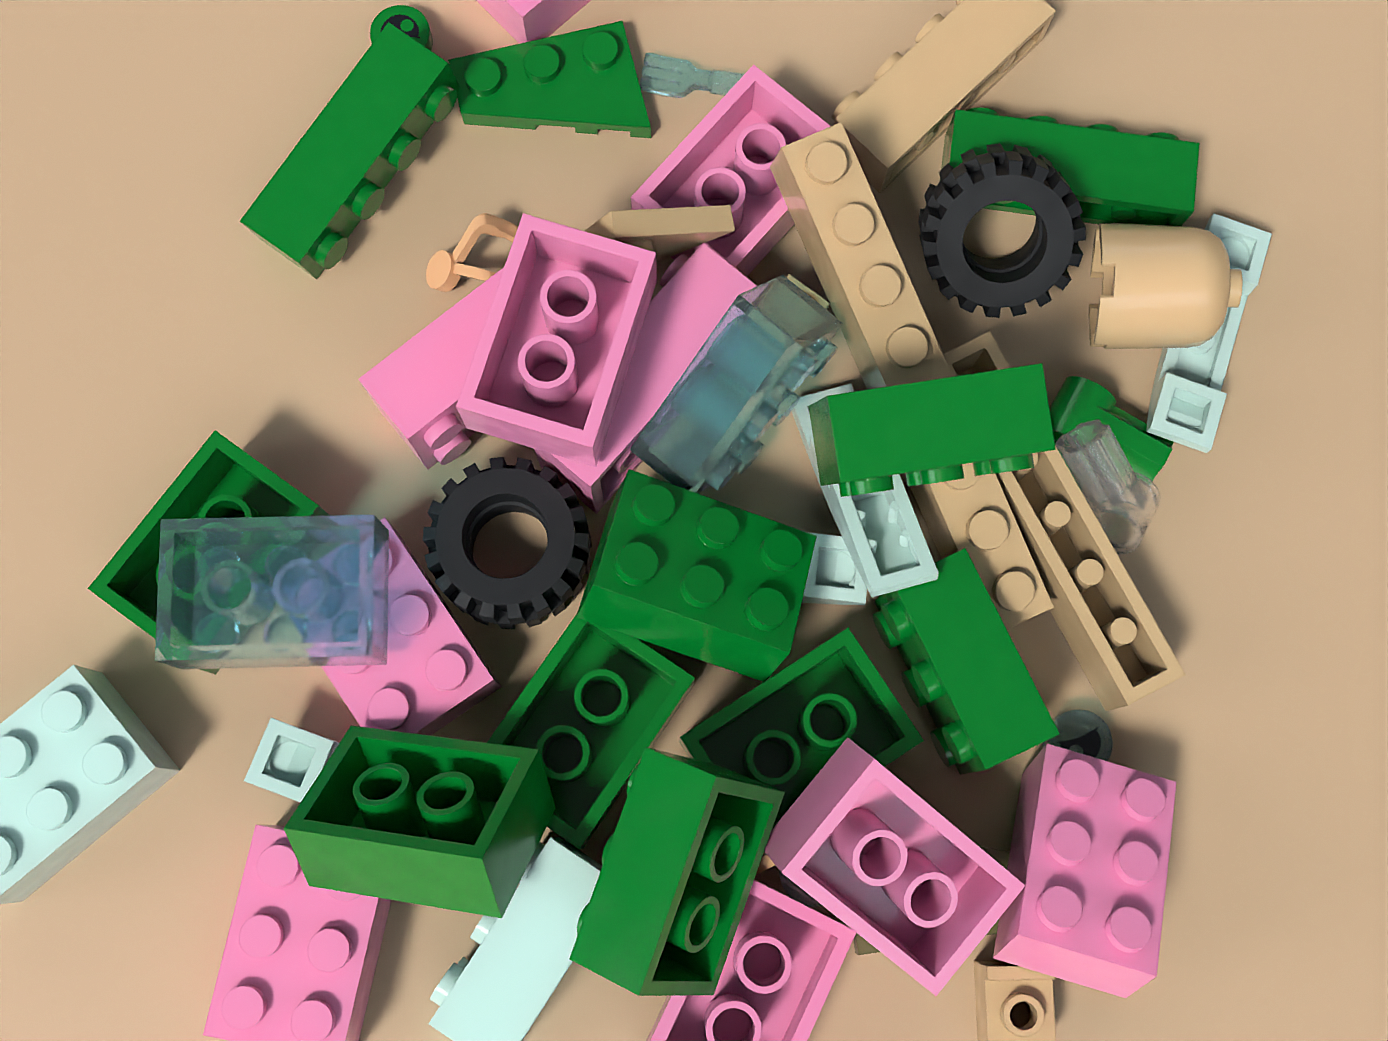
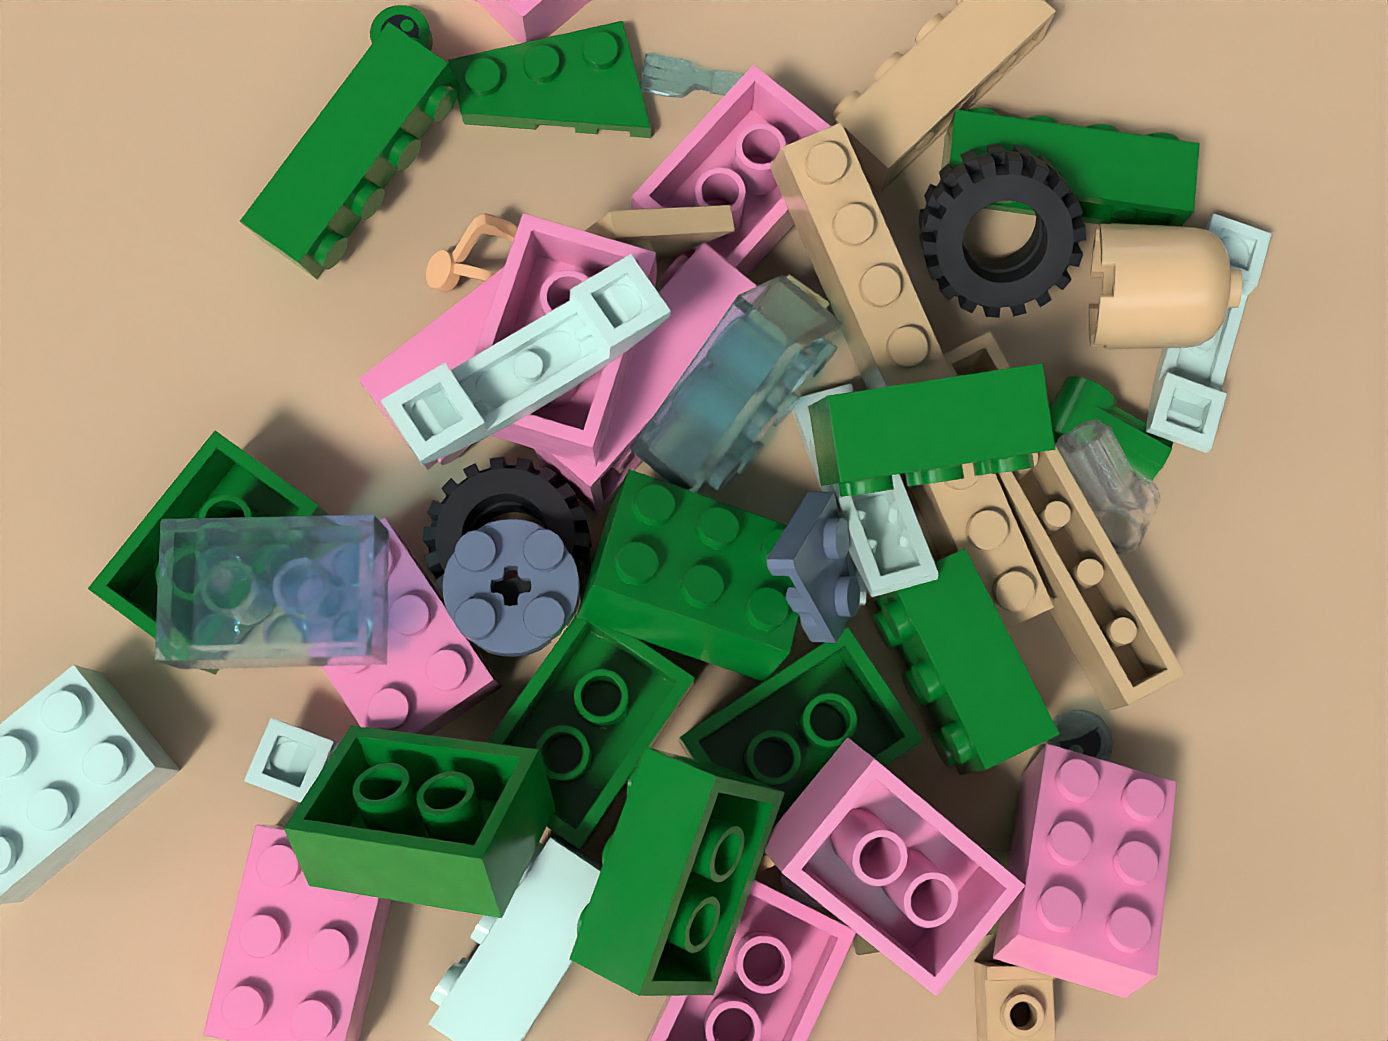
(483, 559): none -> sand blue plate
(530, 367): none -> light aqua slope
(815, 560): none -> sand blue wing

